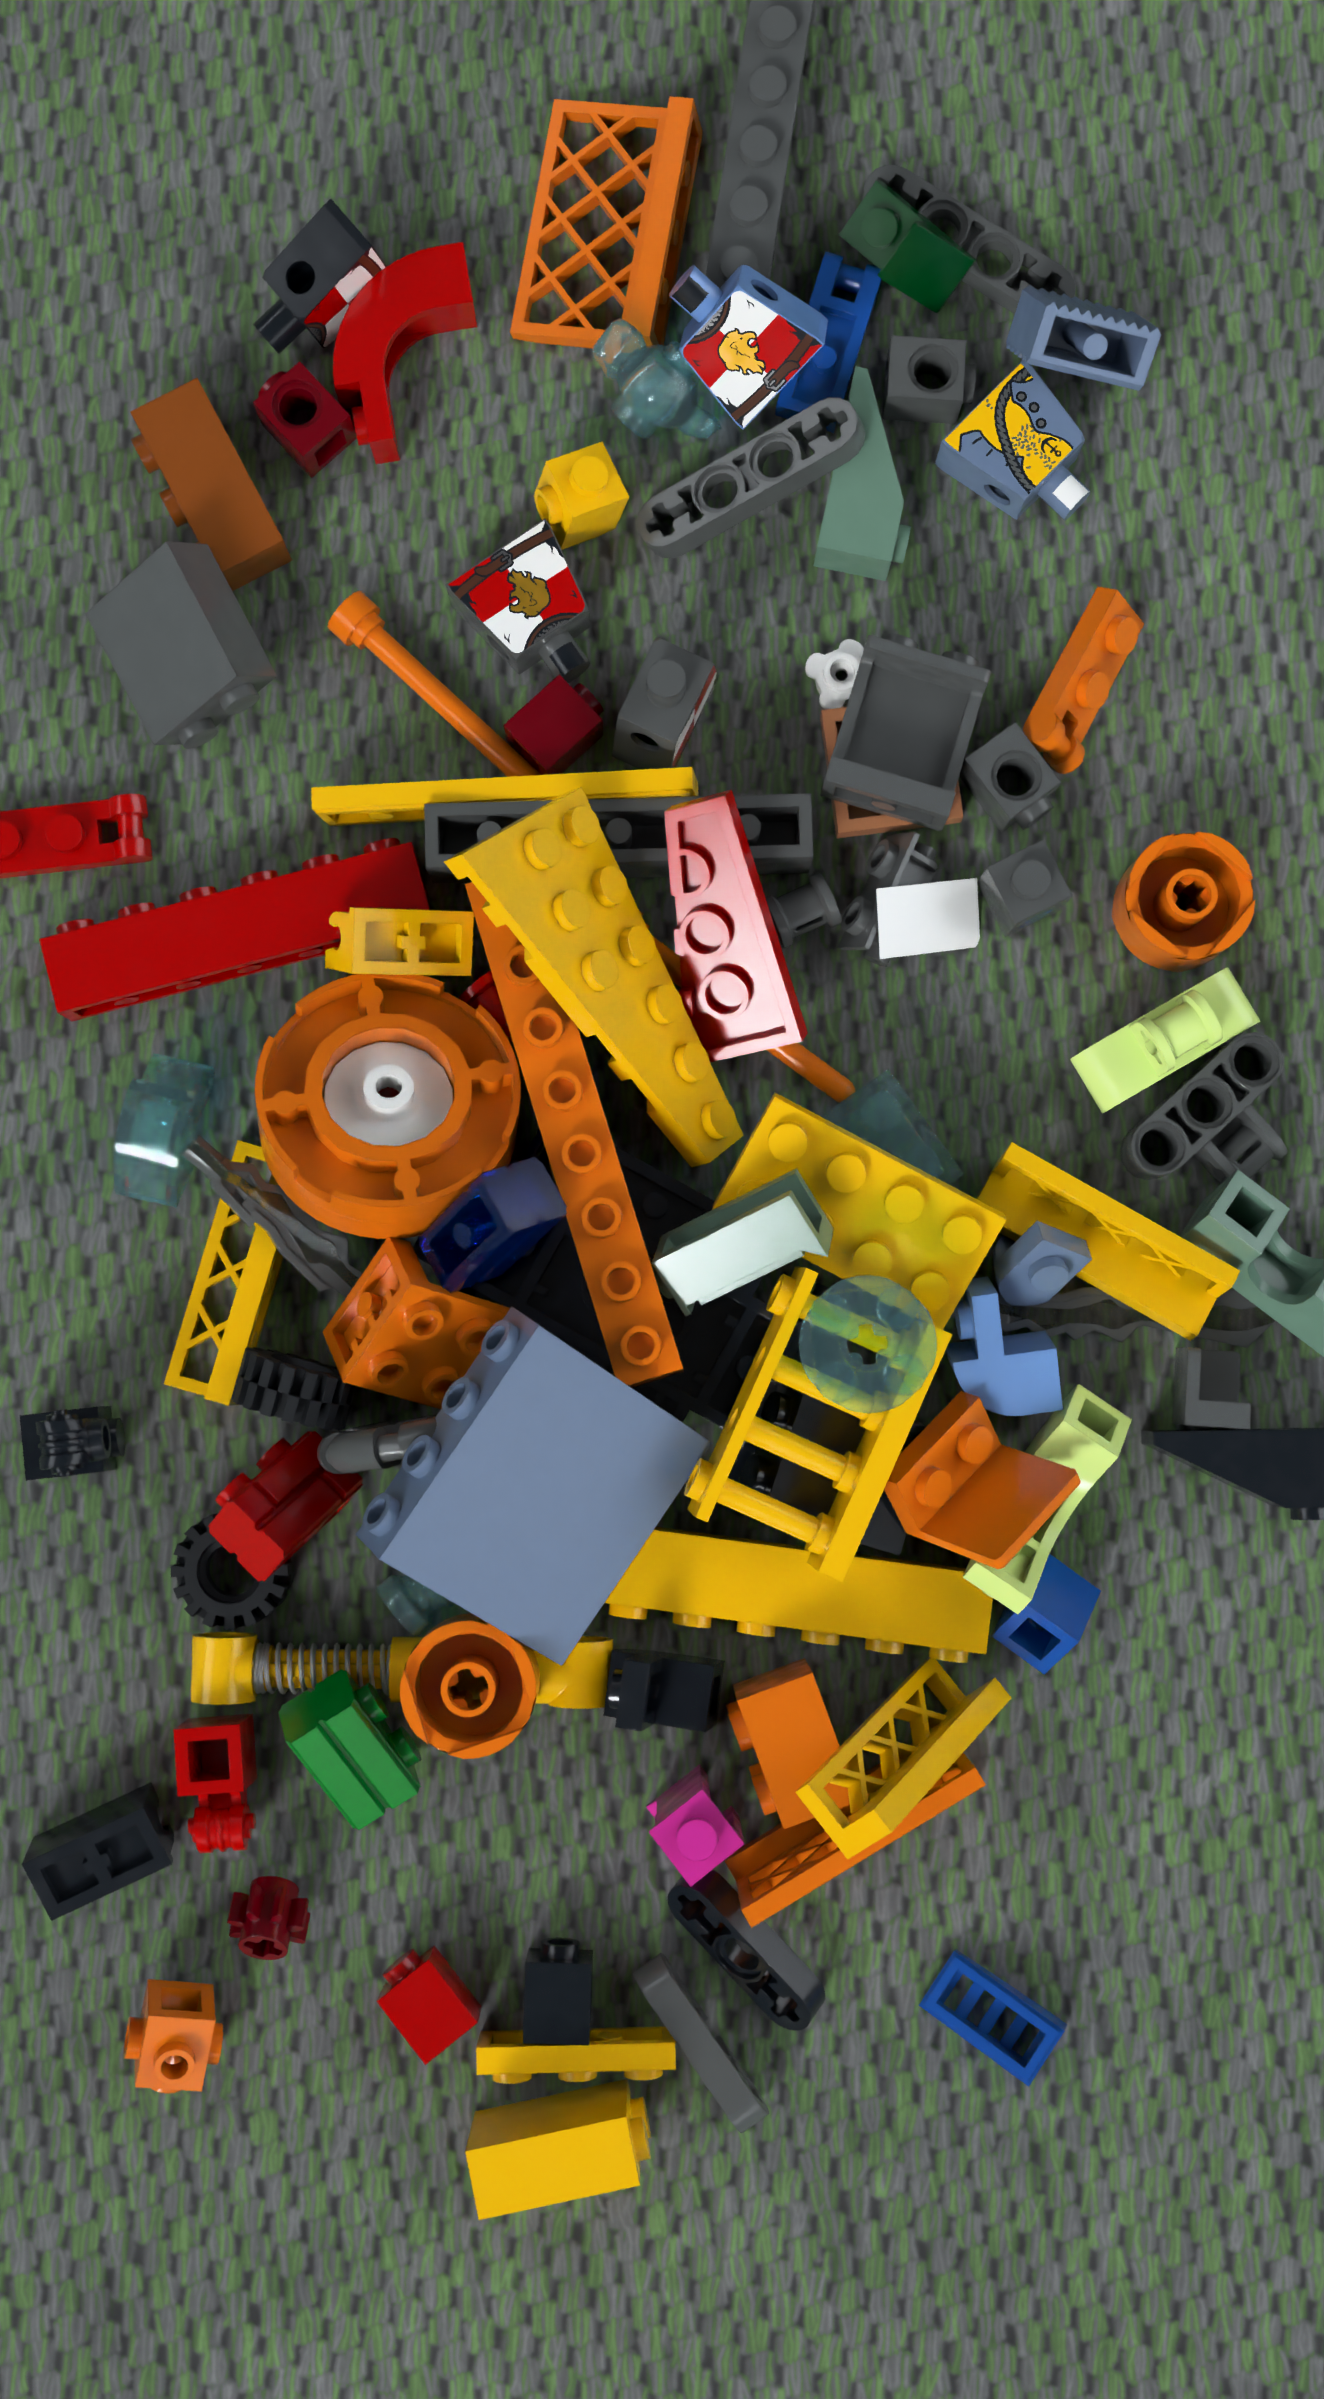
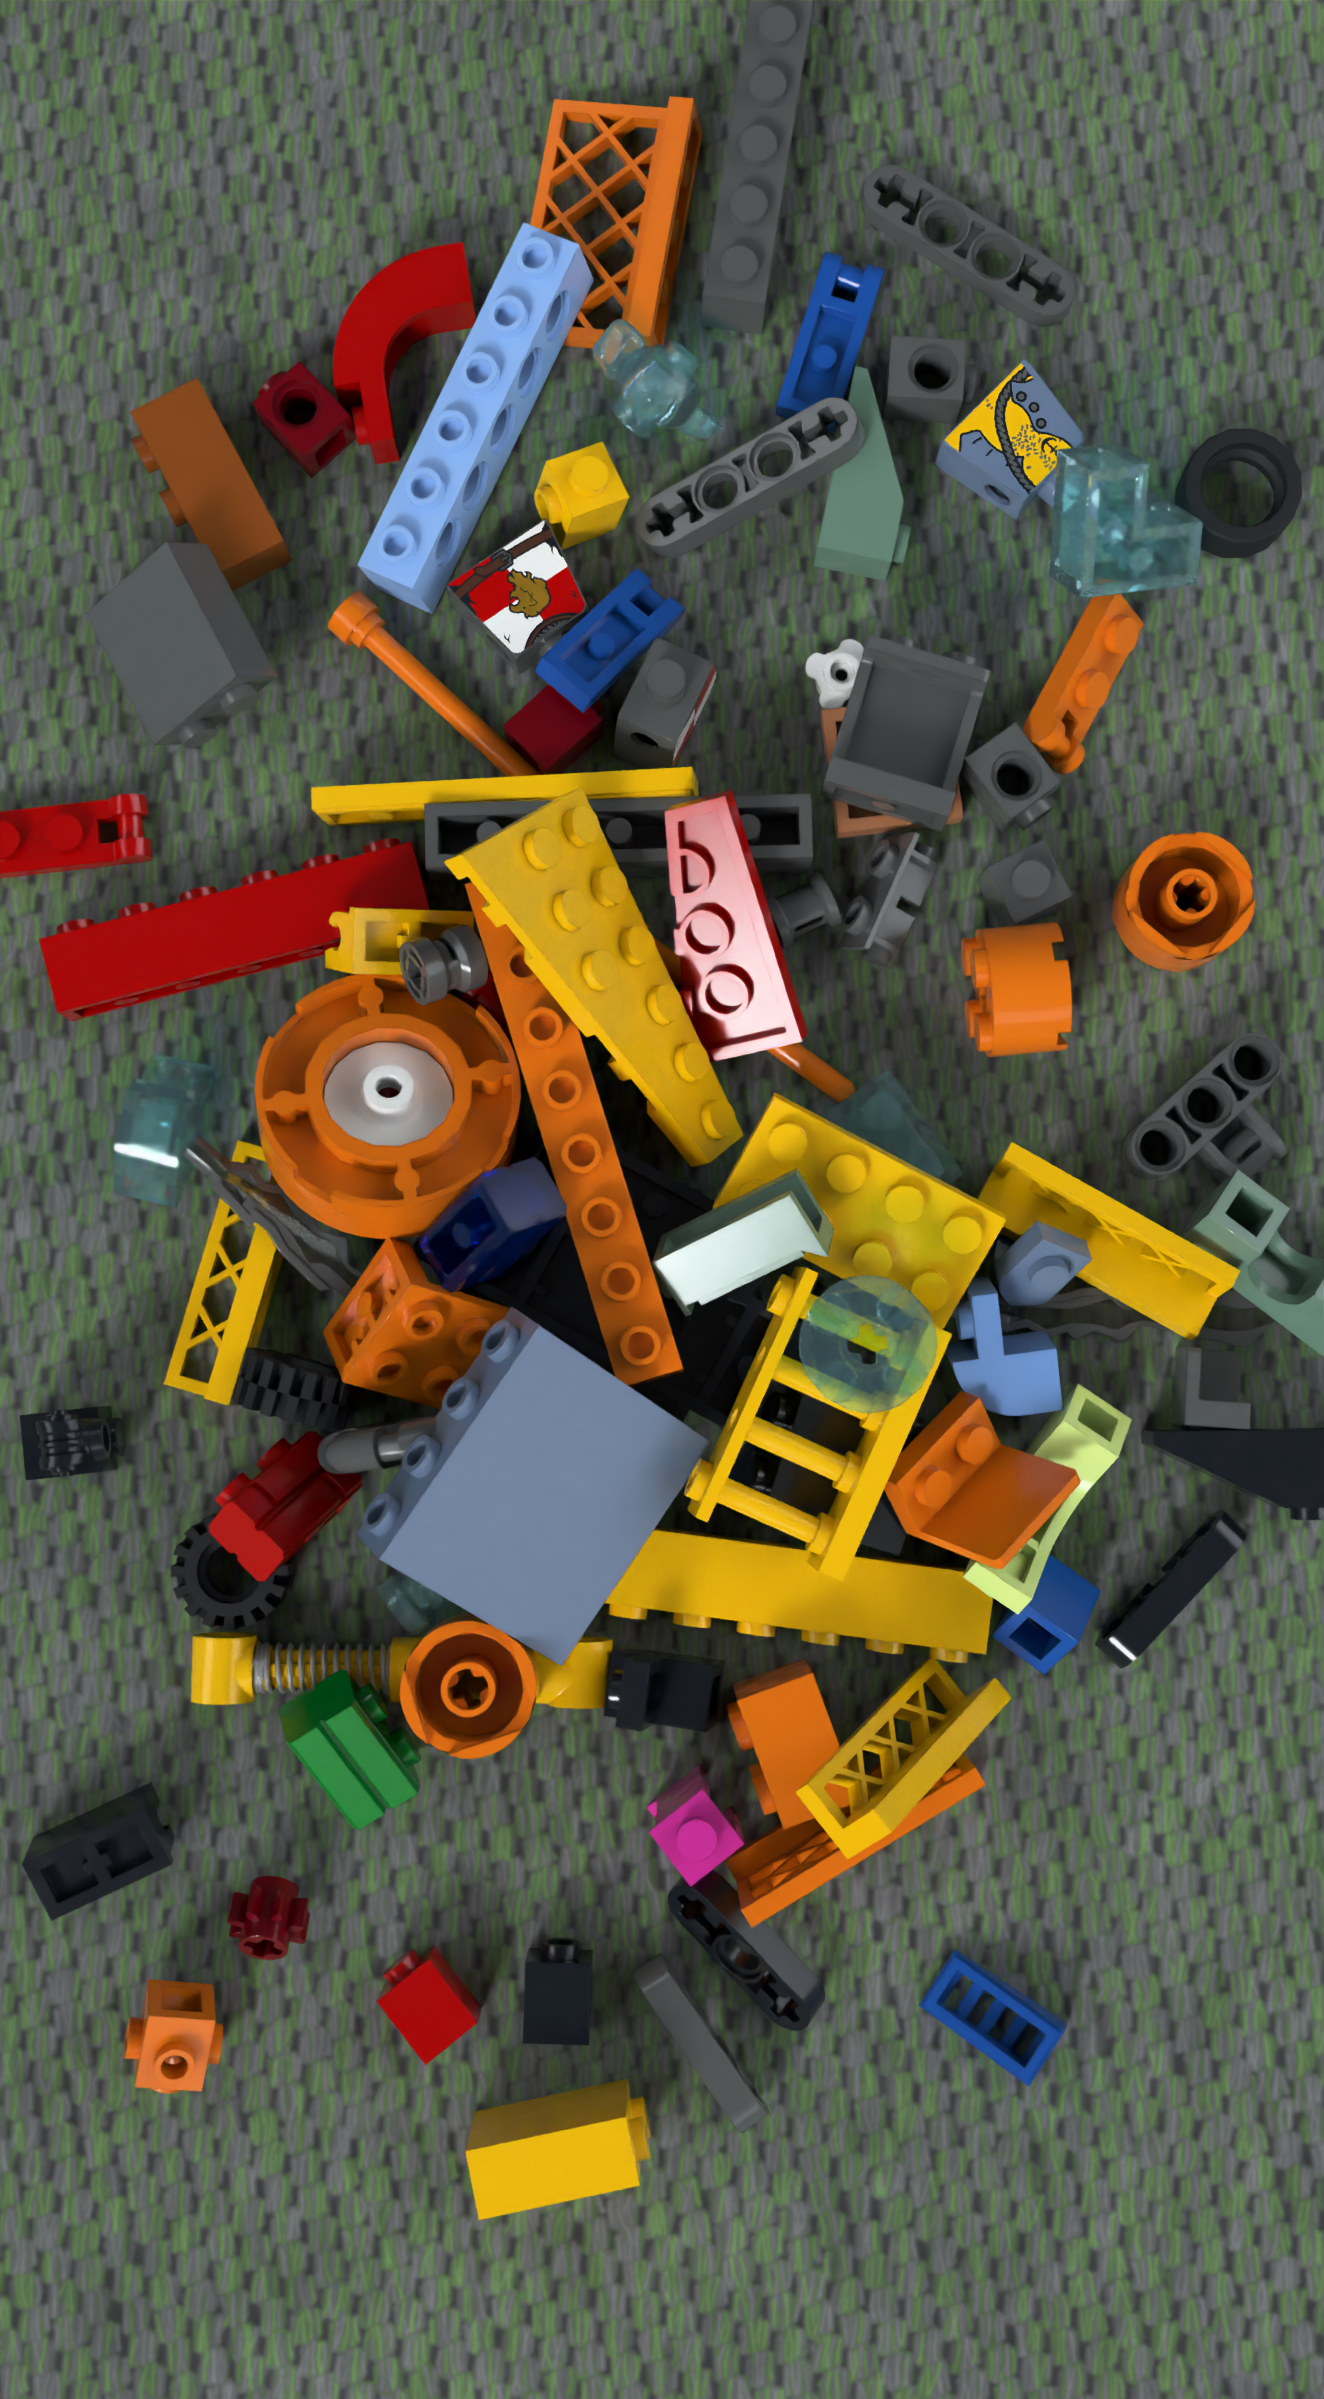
(218, 1765): red brick -> none
(317, 279): black torso -> none
(443, 964): none -> dark grey wheel
(477, 418): none -> light blue brick
(608, 640): none -> blue plate
(635, 2050): yellow plate -> none
(745, 337): torso -> none
(907, 247): dark green slope -> none
(927, 918): white sticker -> none
(1018, 990): none -> orange brick
(1082, 338): sand blue brick -> none
(1109, 535): none -> clear light blue brick
(1165, 1040): yellowish green piece -> none
(1183, 1579): none -> black beam
(1271, 460): none -> black tyre

